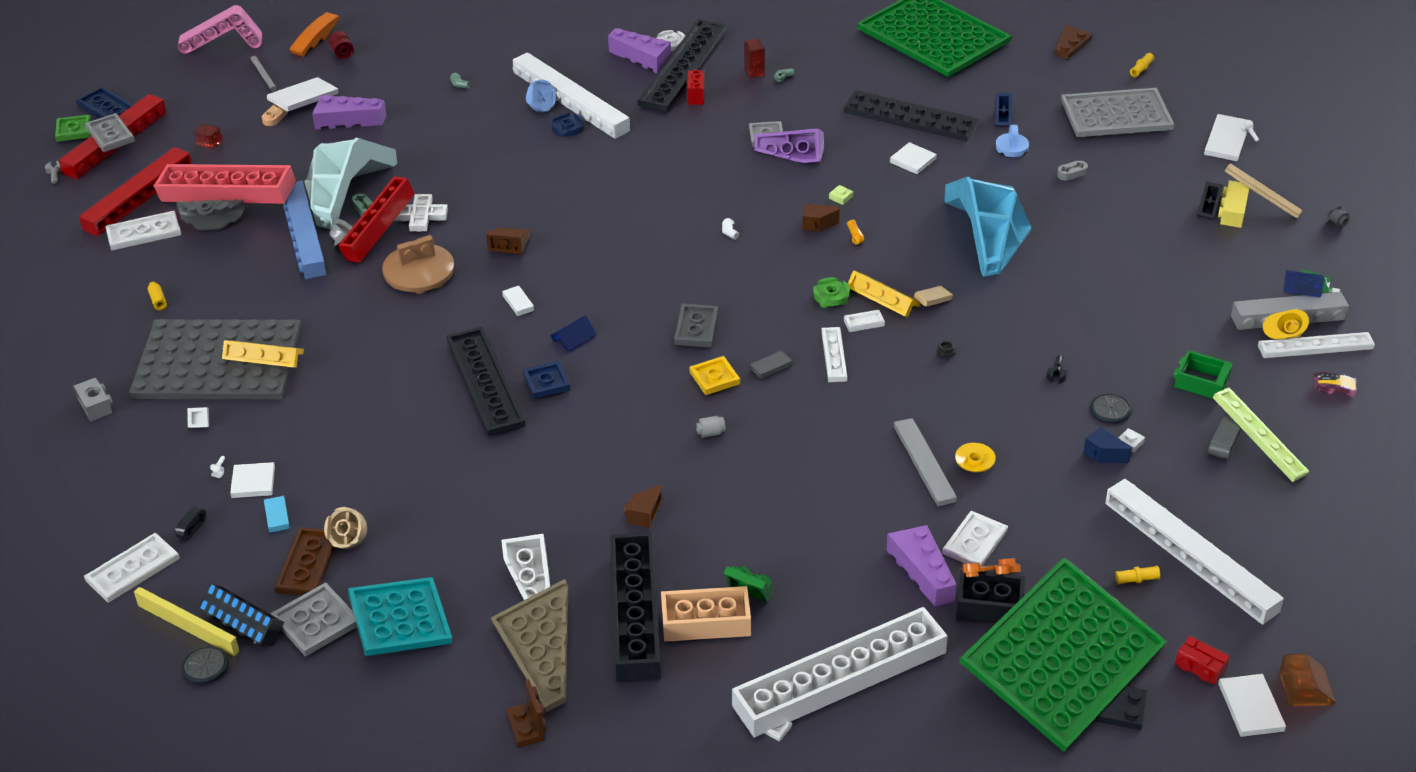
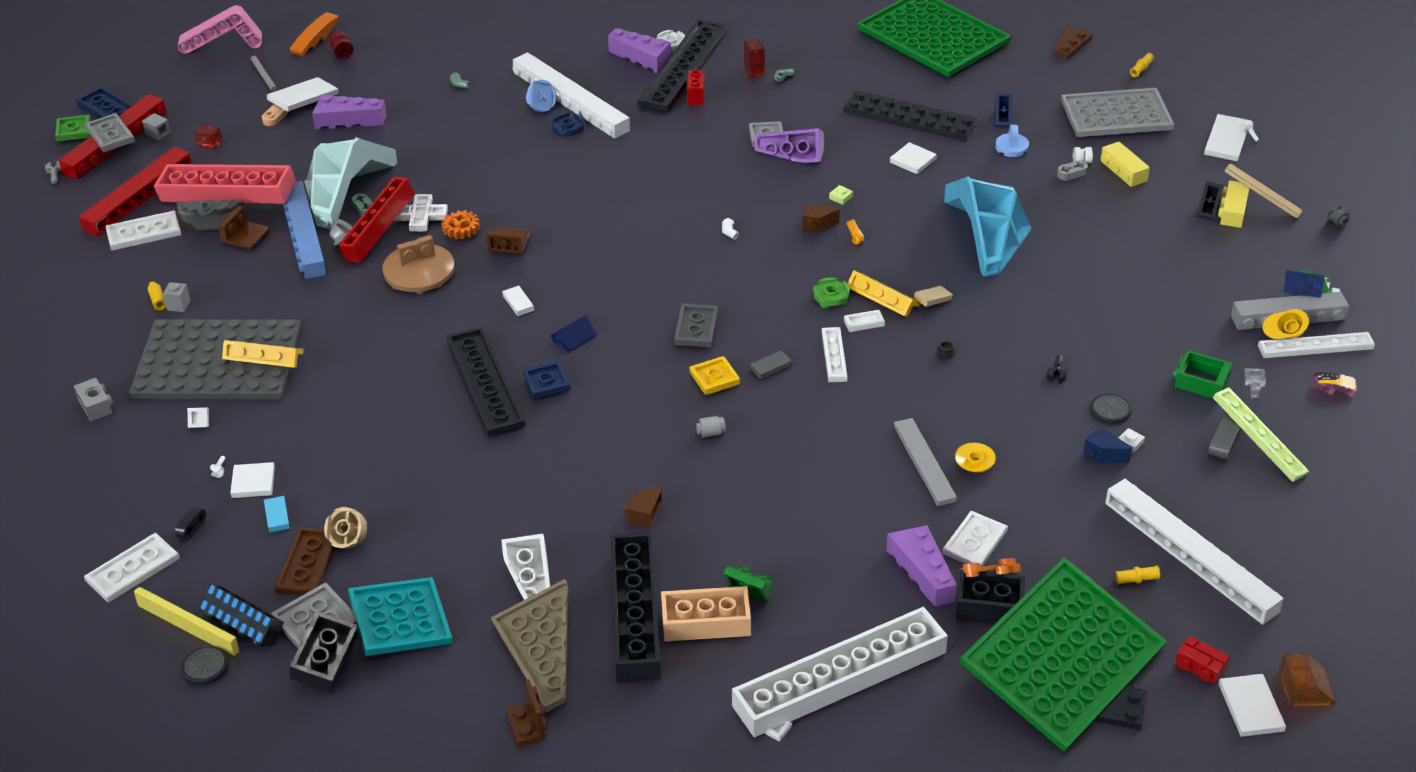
(156, 126): none -> light grey brick
(176, 297): none -> light grey brick
(239, 232): none -> reddish brown bracket
(323, 651): none -> black brick
(460, 224): none -> orange gear
(1083, 154): none -> white wheel
(1125, 164): none -> light yellow brick
(1255, 379): none -> clear plate

